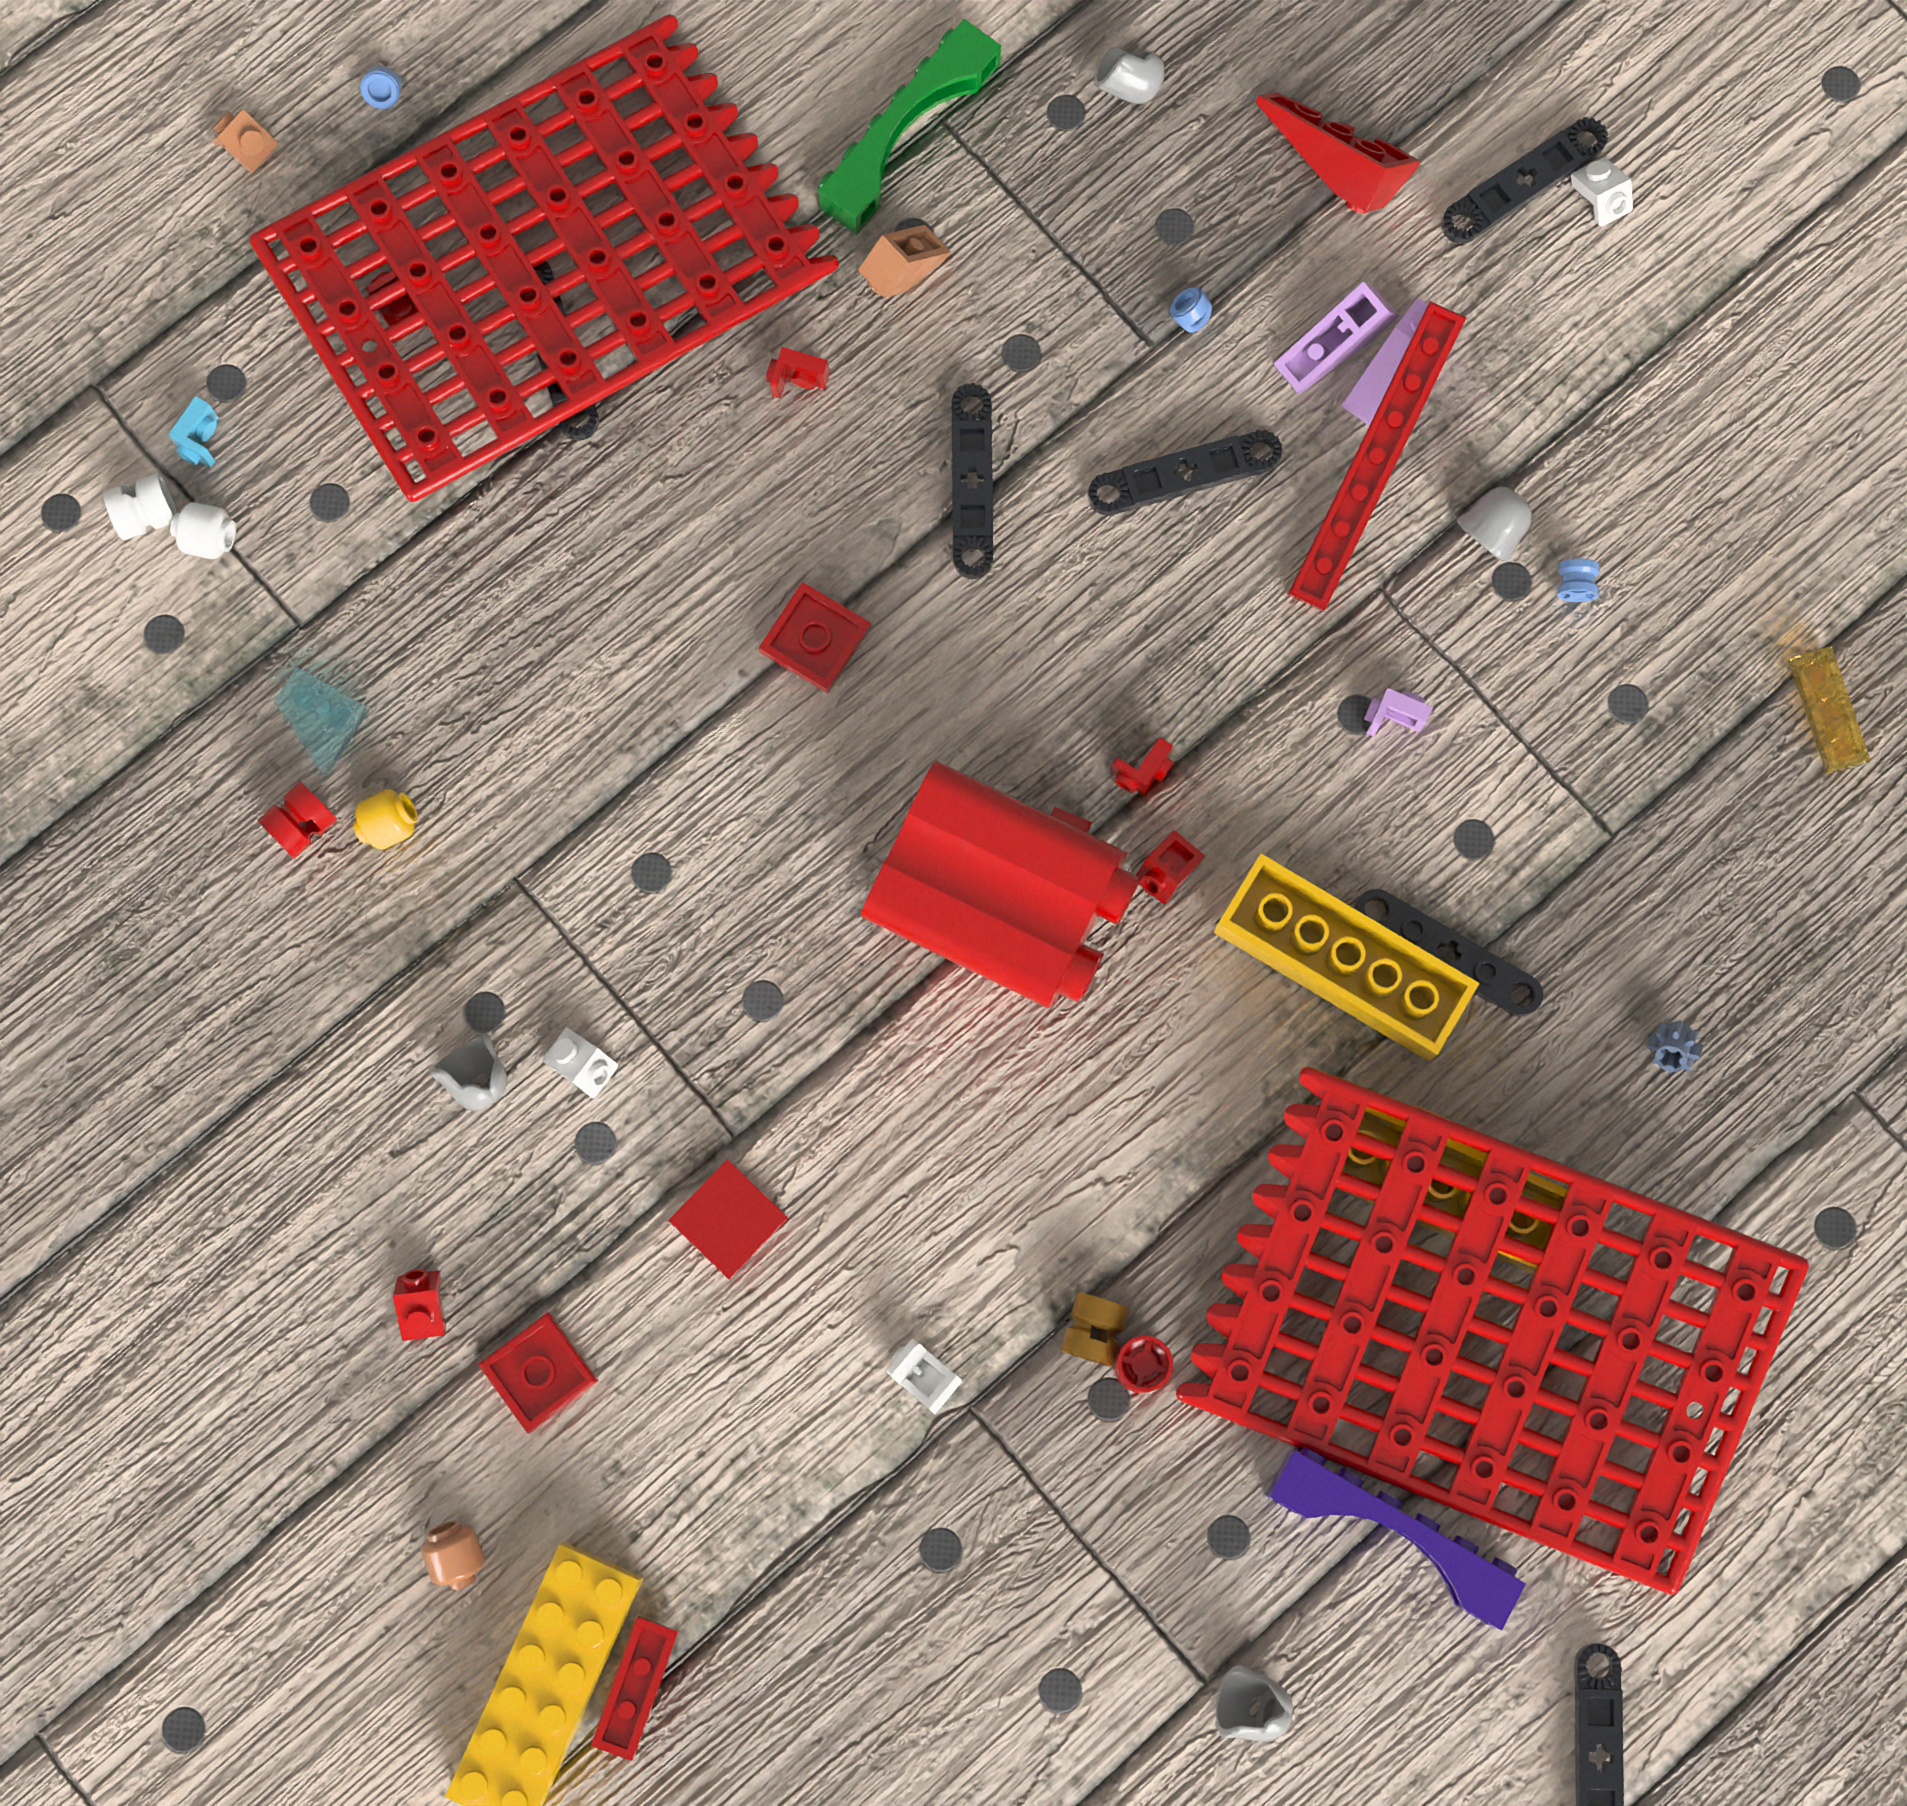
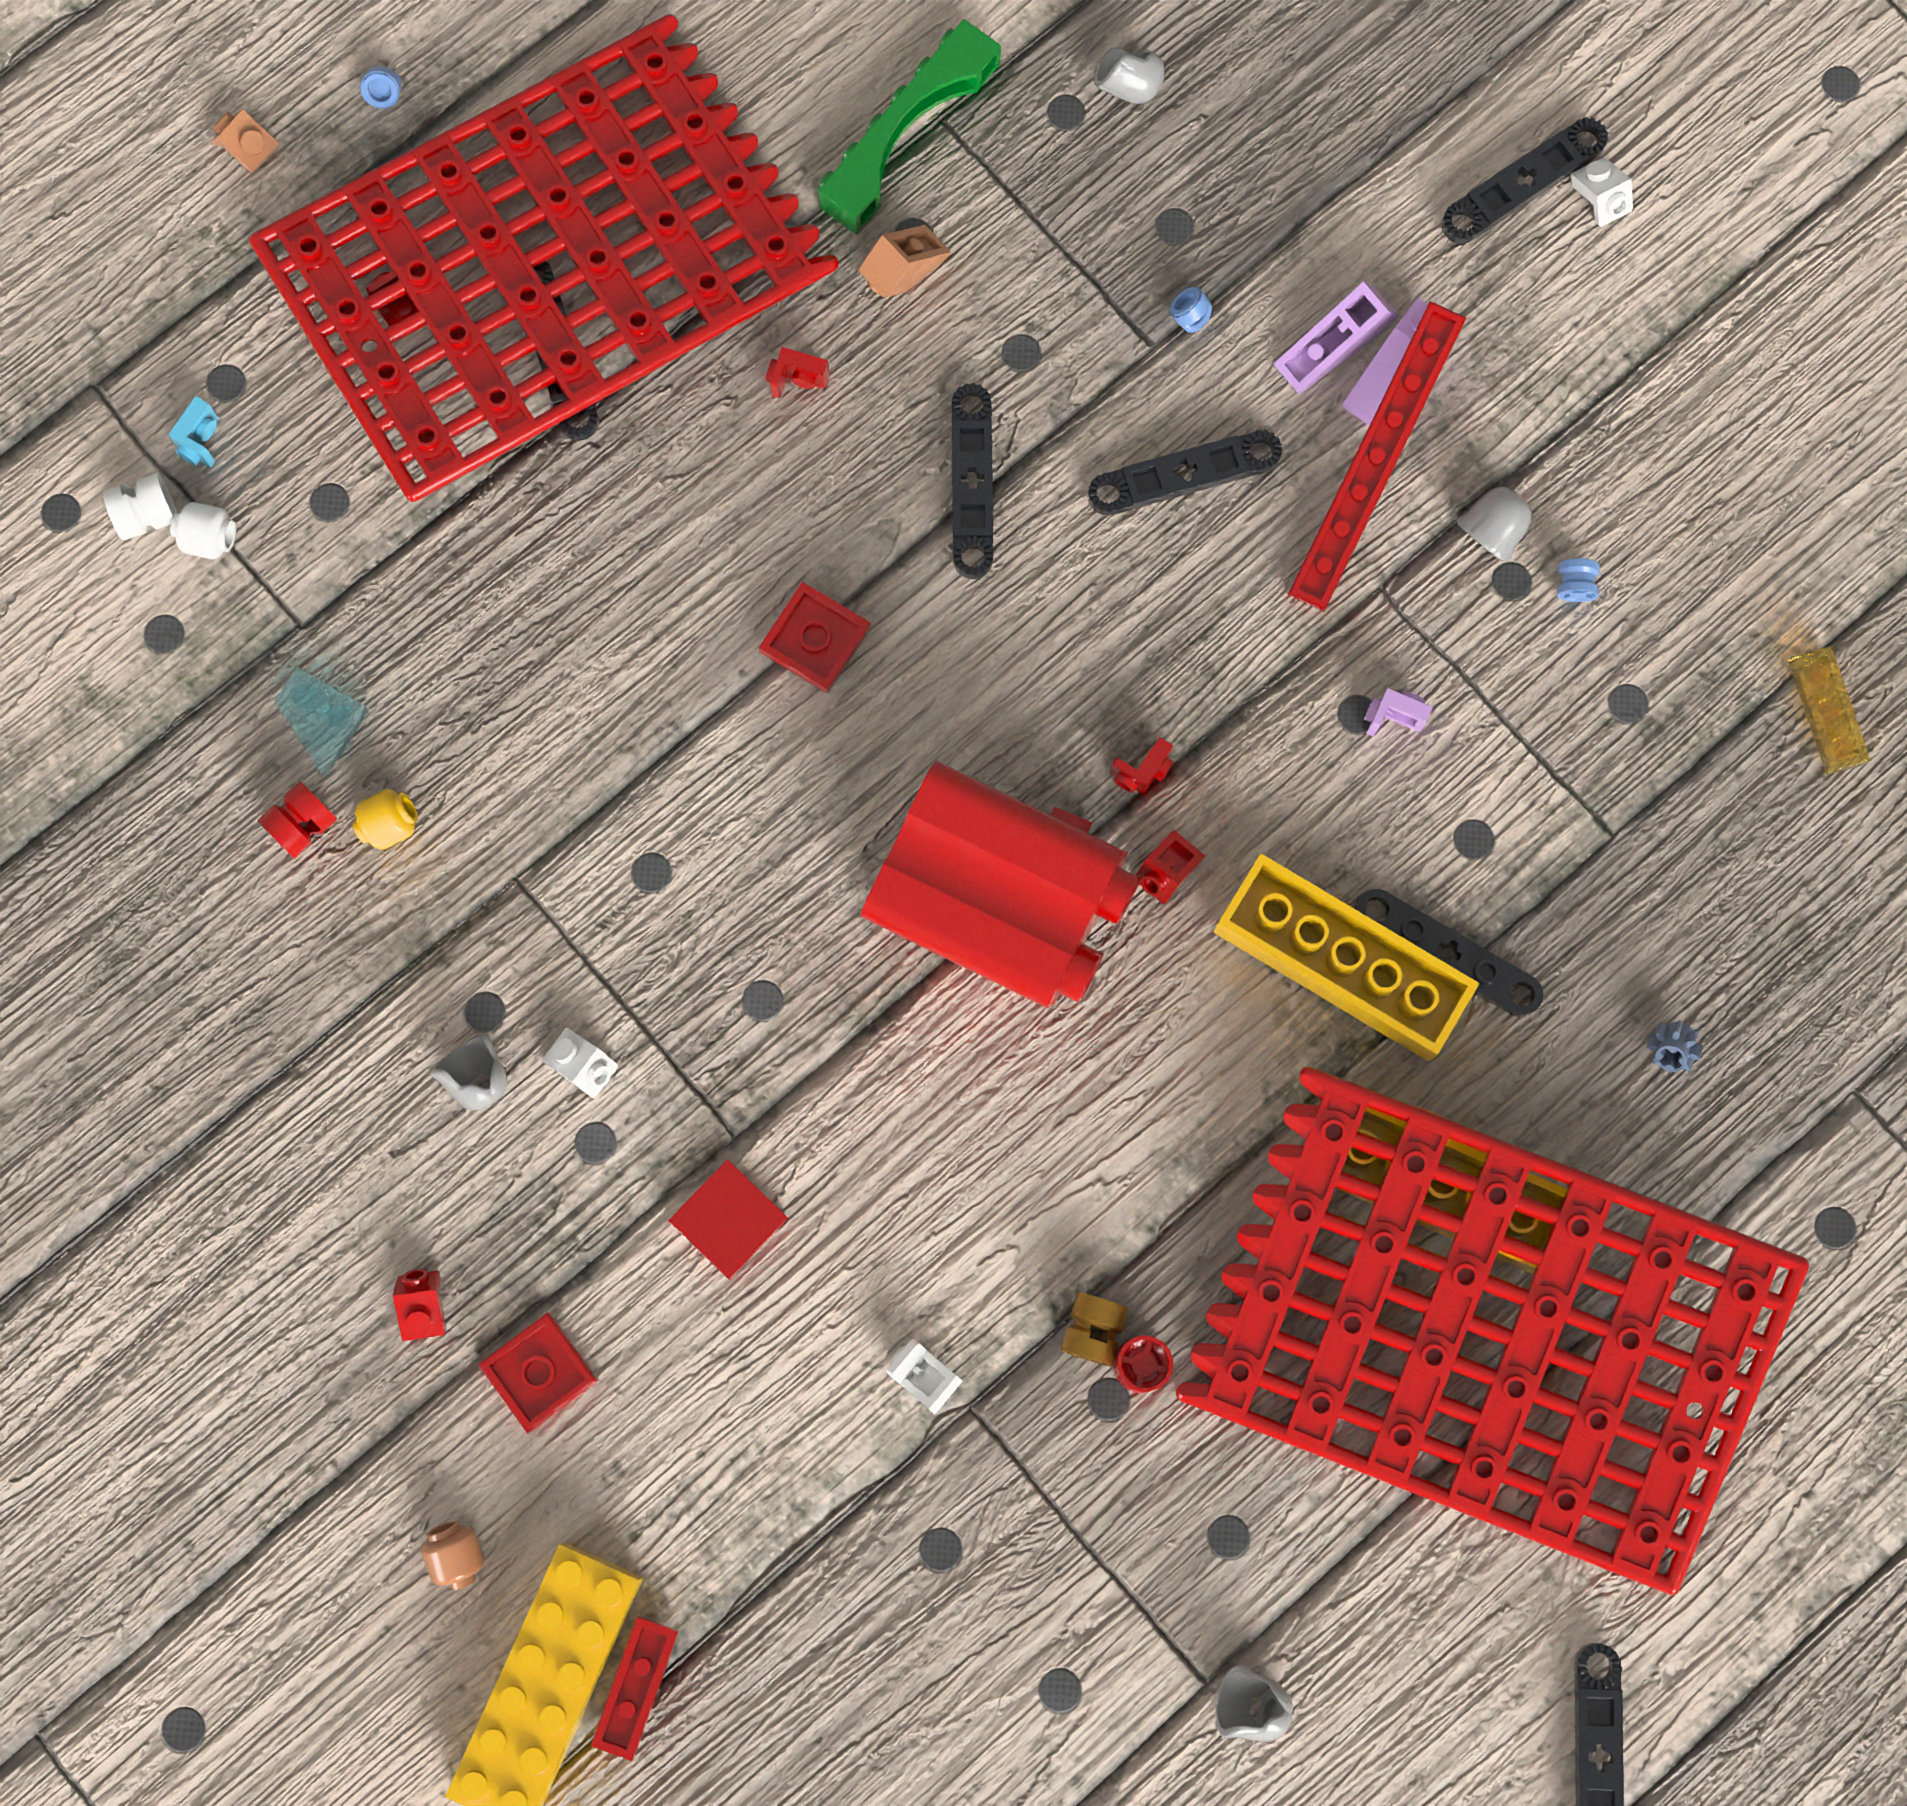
(1352, 167): red wedge -> none
(1474, 1584): dark purple arch -> none

